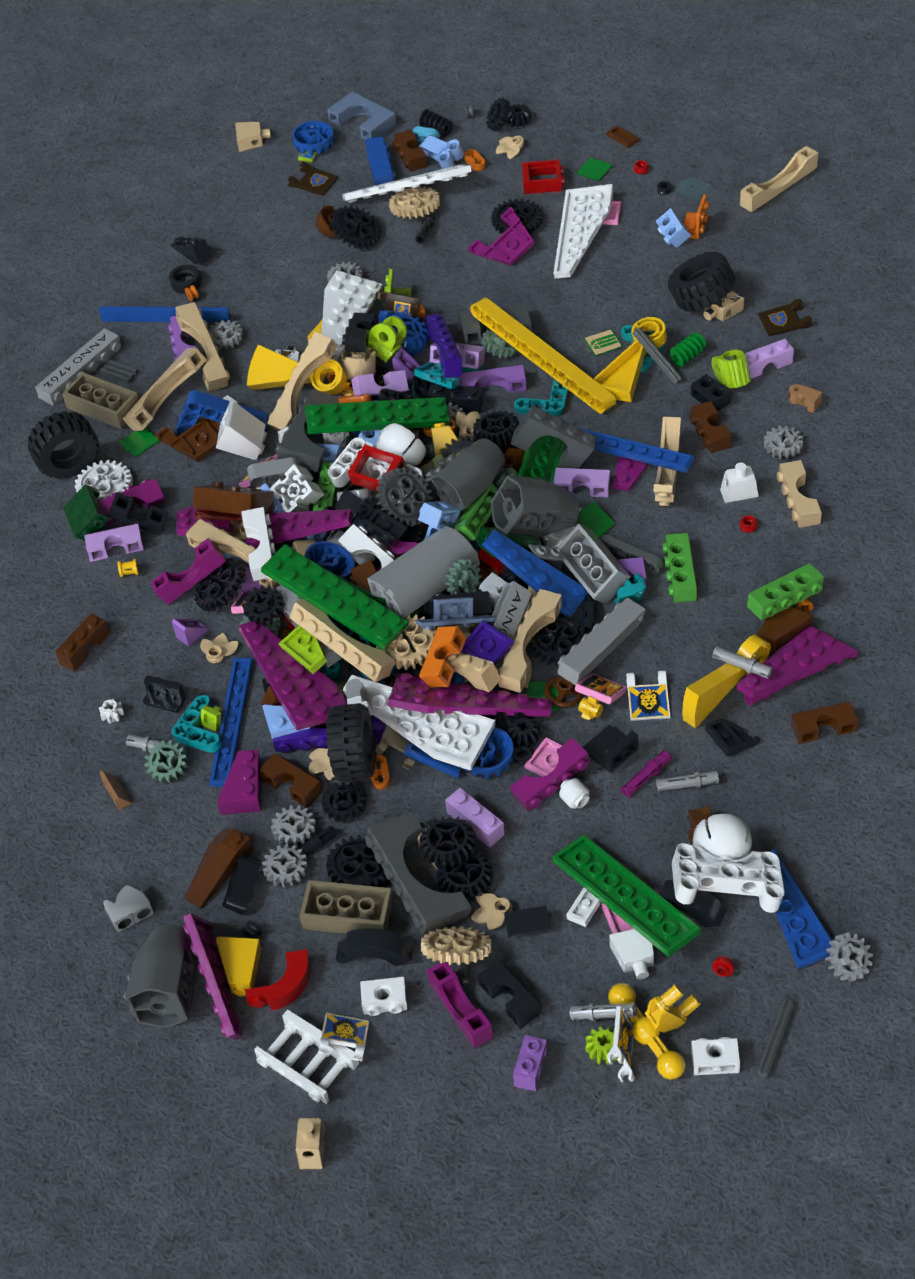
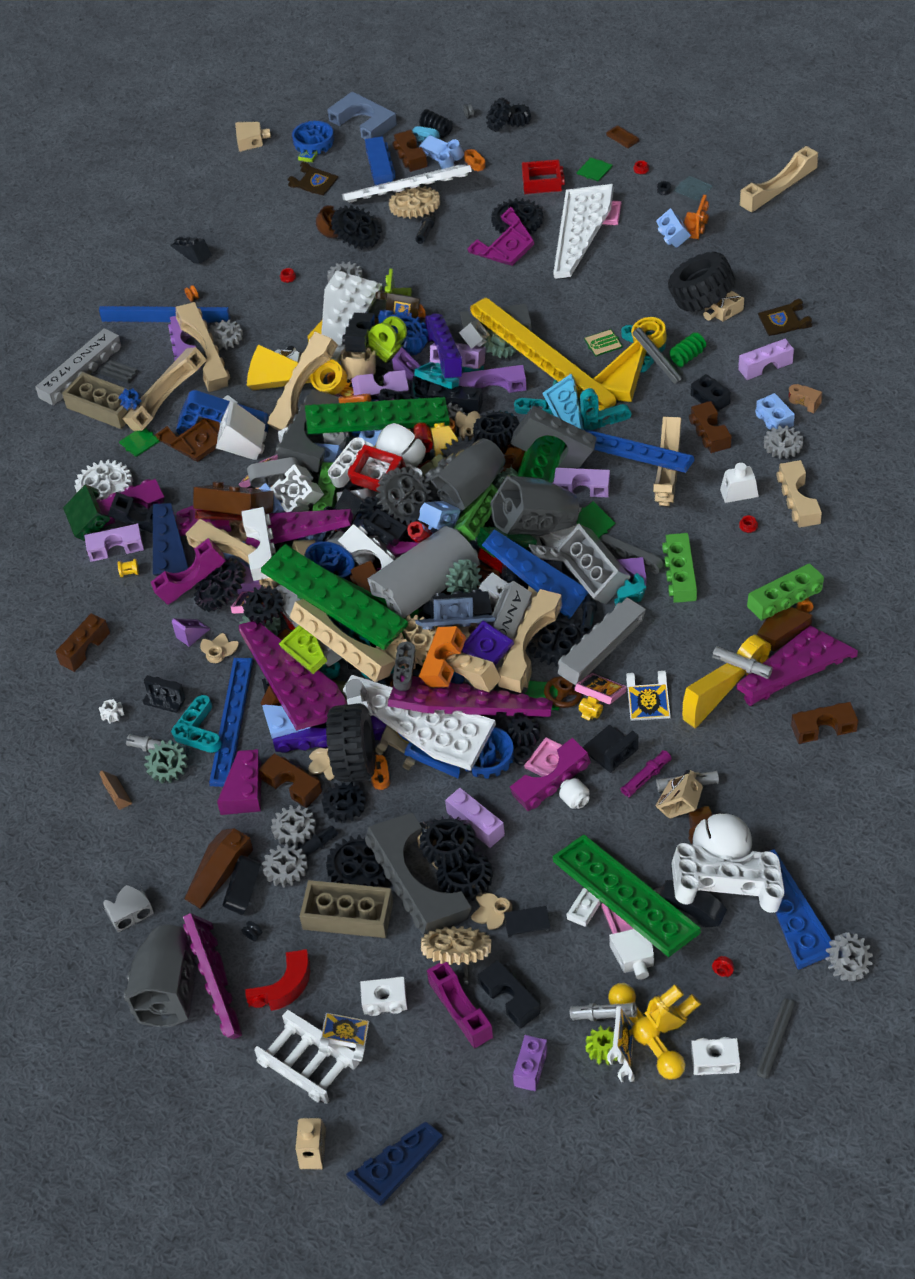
(55, 430): black tyre -> none
(129, 399): none -> blue gear
(167, 542): none -> dark blue wing
(182, 271): black tyre -> none
(211, 717): lime tile -> none
(240, 962): yellow slope -> none
(287, 275): none -> red plate
(375, 943): black arch -> none
(388, 1170): none -> dark blue wing
(407, 672): none -> dark grey beam
(418, 531): none -> red axle
(423, 433): none -> red axle
(474, 334): none -> light grey brick
(510, 145): tan plate -> none
(564, 401): none -> medium azure wing
(591, 418): none -> teal beam
(627, 473): magenta wing -> none
(680, 795): none -> tan torso
(729, 737): black wing -> none
(732, 372): lime piece -> none
(774, 412): none -> light blue brick

